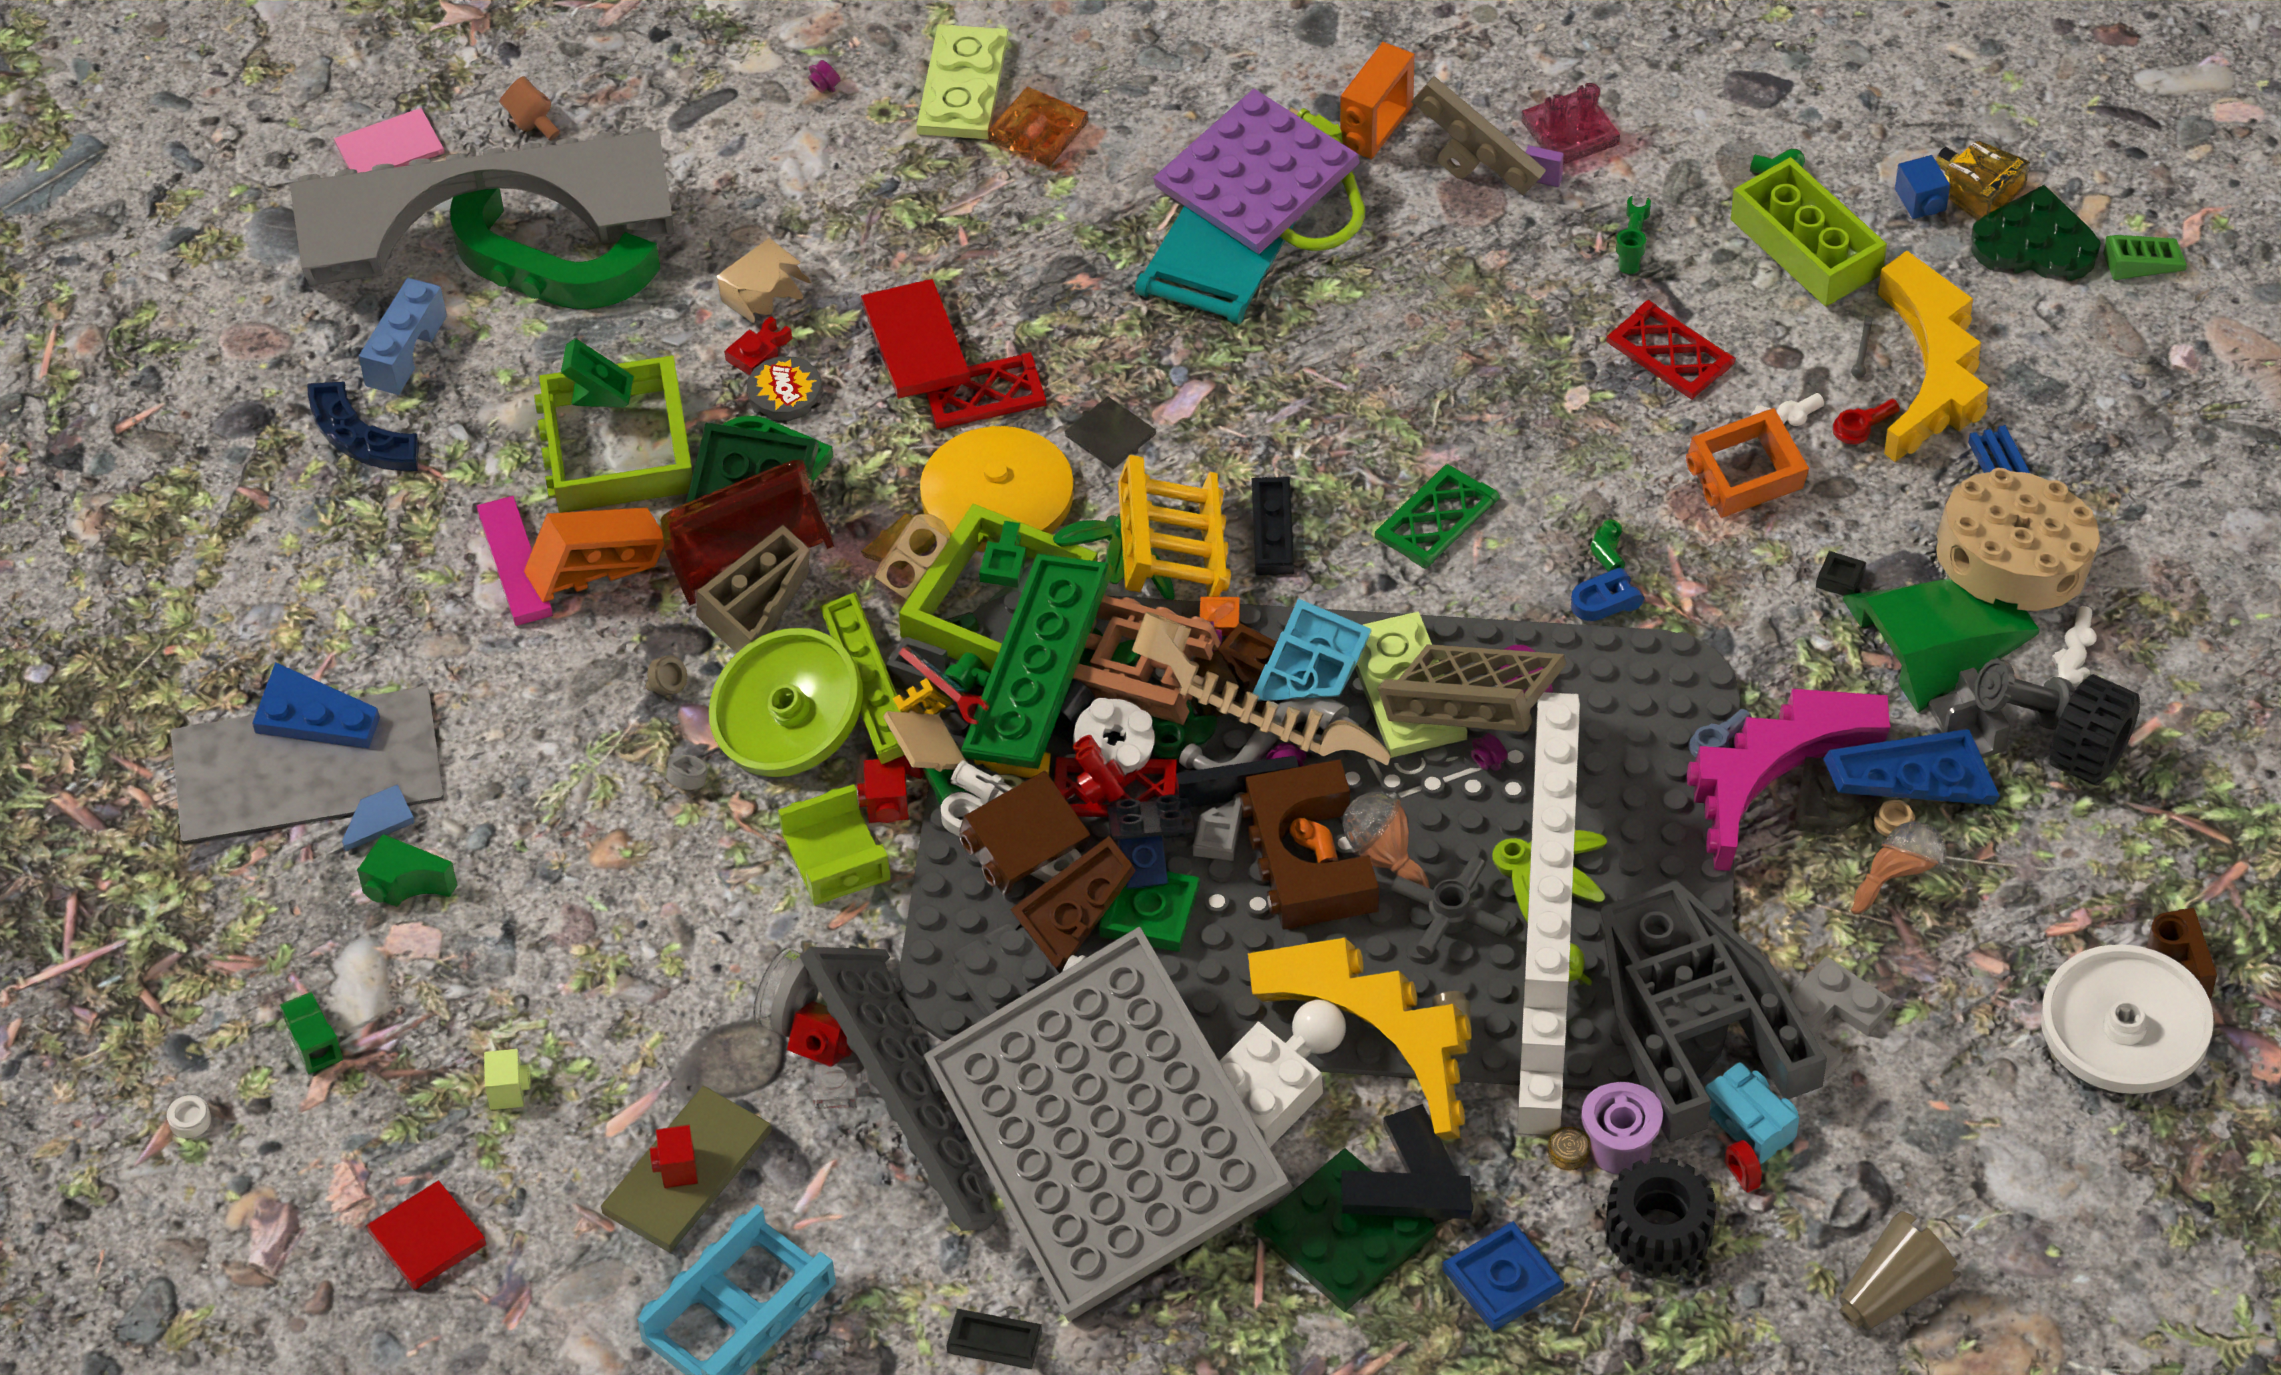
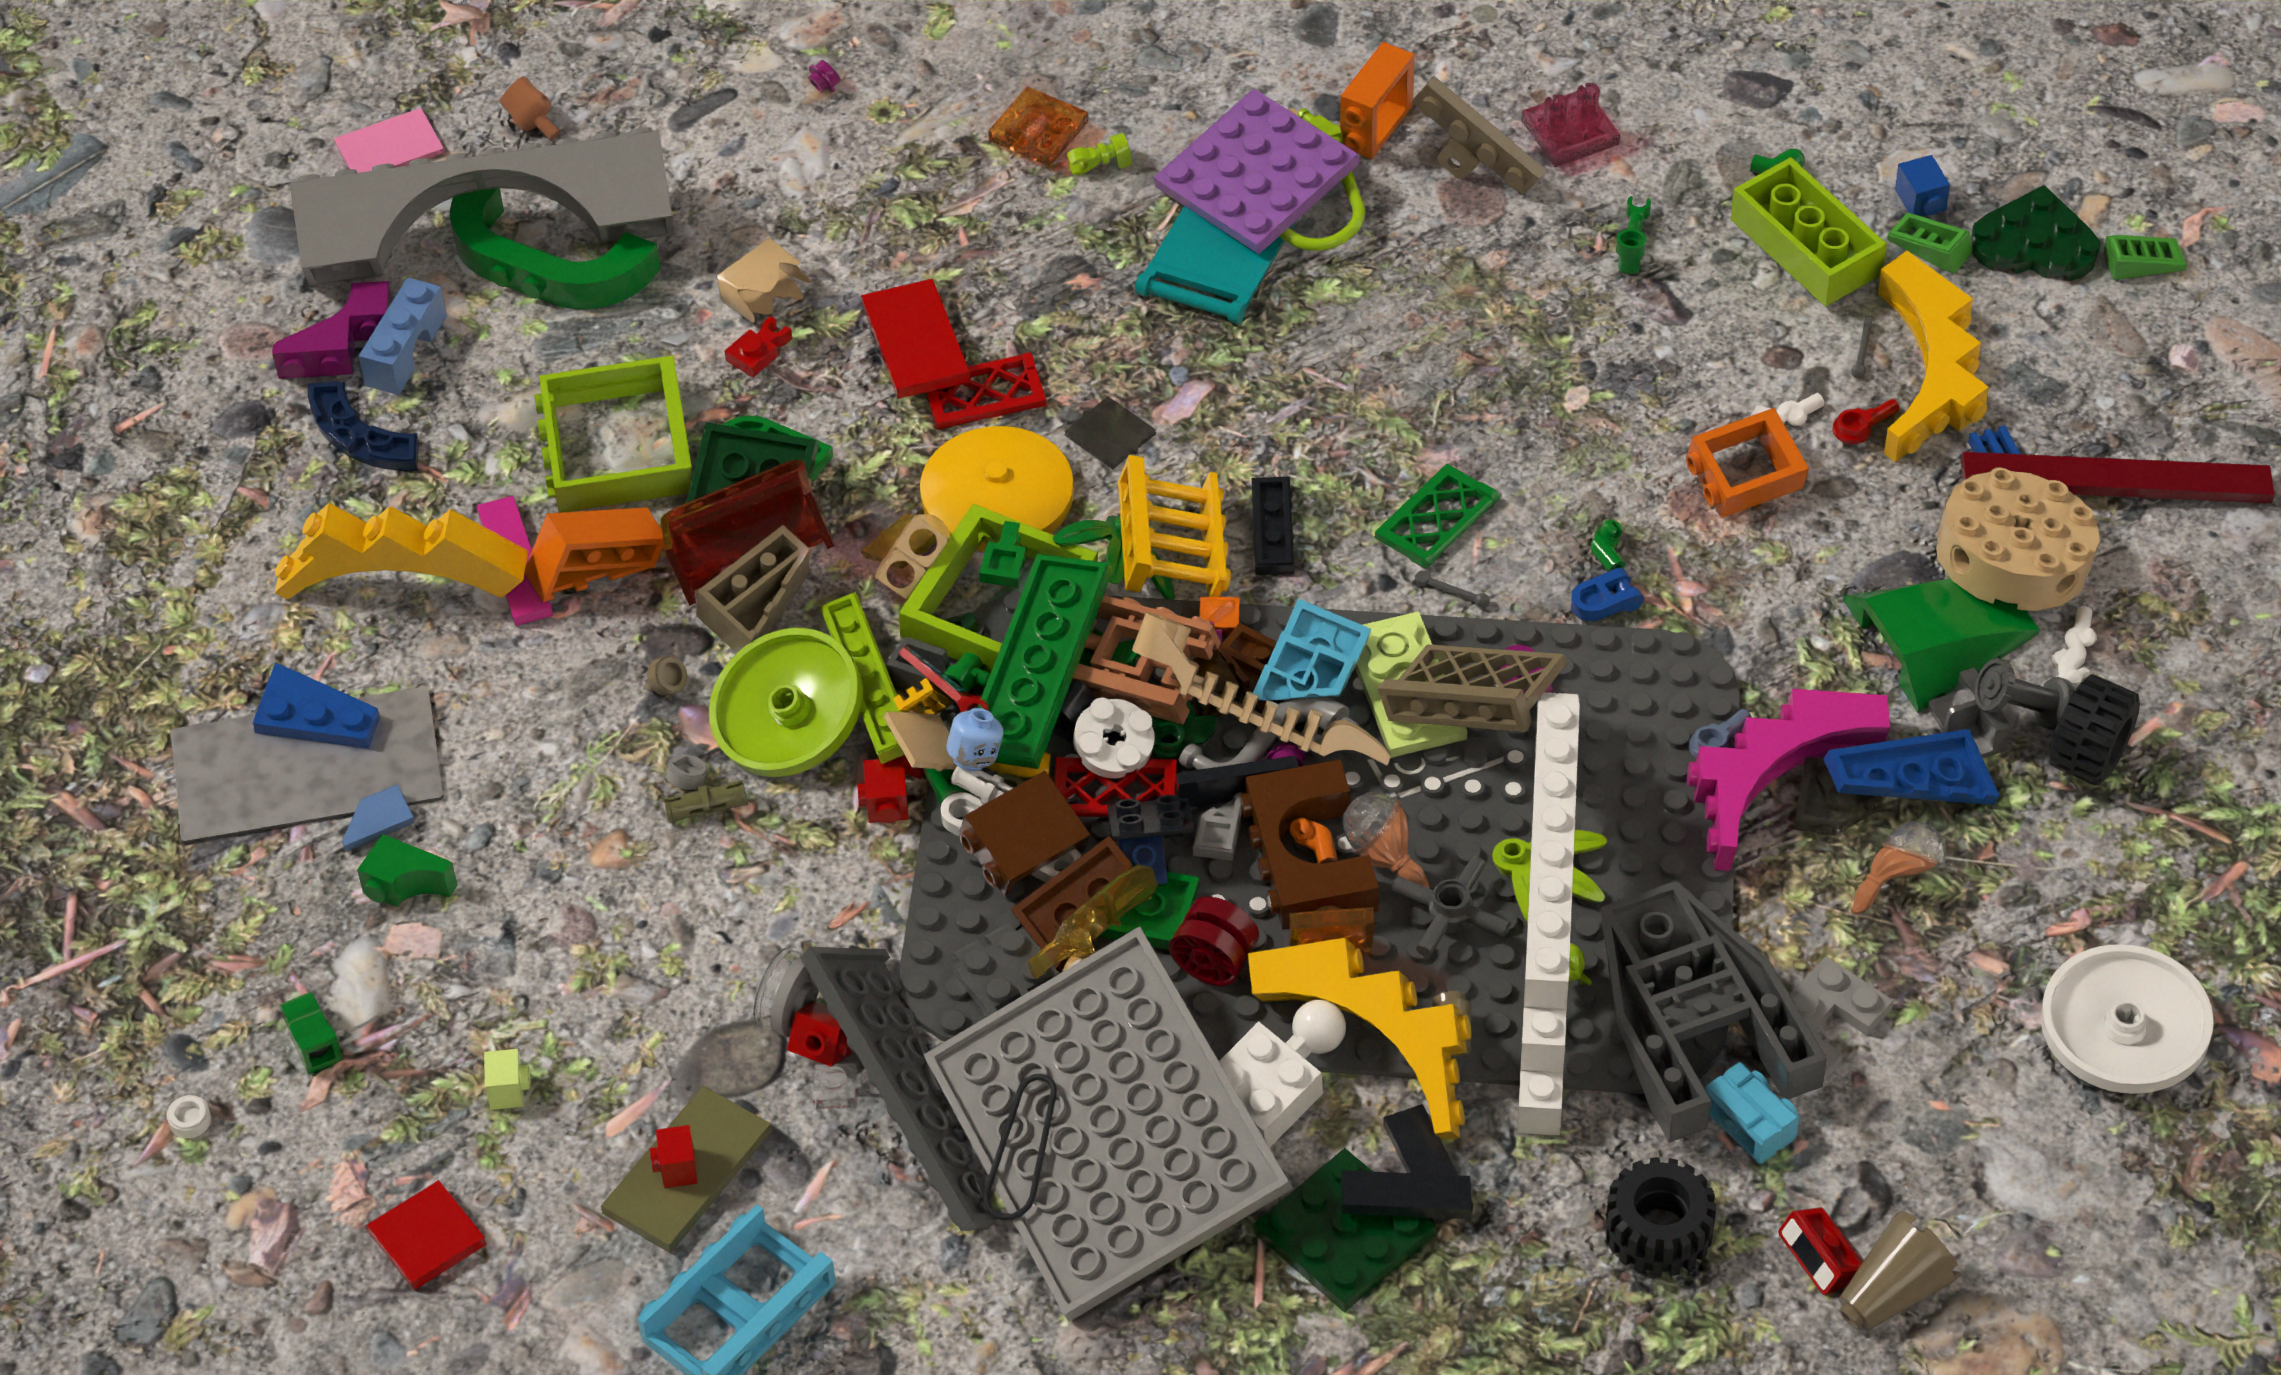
(330, 344): none -> magenta arch
(393, 541): none -> yellow arch
(595, 377): green slope -> none
(705, 801): none -> olive pin
(784, 388): tile -> none
(833, 845): lime panel -> none
(962, 81): yellowish green piece -> none
(974, 739): none -> light blue head
(986, 1196): none -> black piece
(994, 1338): pearl dark grey tile -> none
(1084, 159): none -> lime piece
(1095, 917): none -> clear yellow piece
(1100, 777): red plate -> none
(1214, 941): none -> dark red wheel
(1333, 923): none -> clear orange plate
(1424, 579): none -> dark grey hinge
(1488, 752): magenta plate -> none
(1503, 1276): blue tile -> none
(1551, 161): medium lavender tile -> none
(1569, 1148): tile -> none
(1621, 1124): lavender piece -> none
(1670, 373): red window -> none
(1744, 1165): red tile -> none
(1820, 1249): none -> red slope
(1840, 574): pearl dark grey tile -> none
(1891, 815): tan plate -> none
(1949, 255): none -> bright green slope
(1983, 177): clear yellow torso -> none
(2135, 476): none -> dark red tile
(2185, 944): reddish brown plate -> none

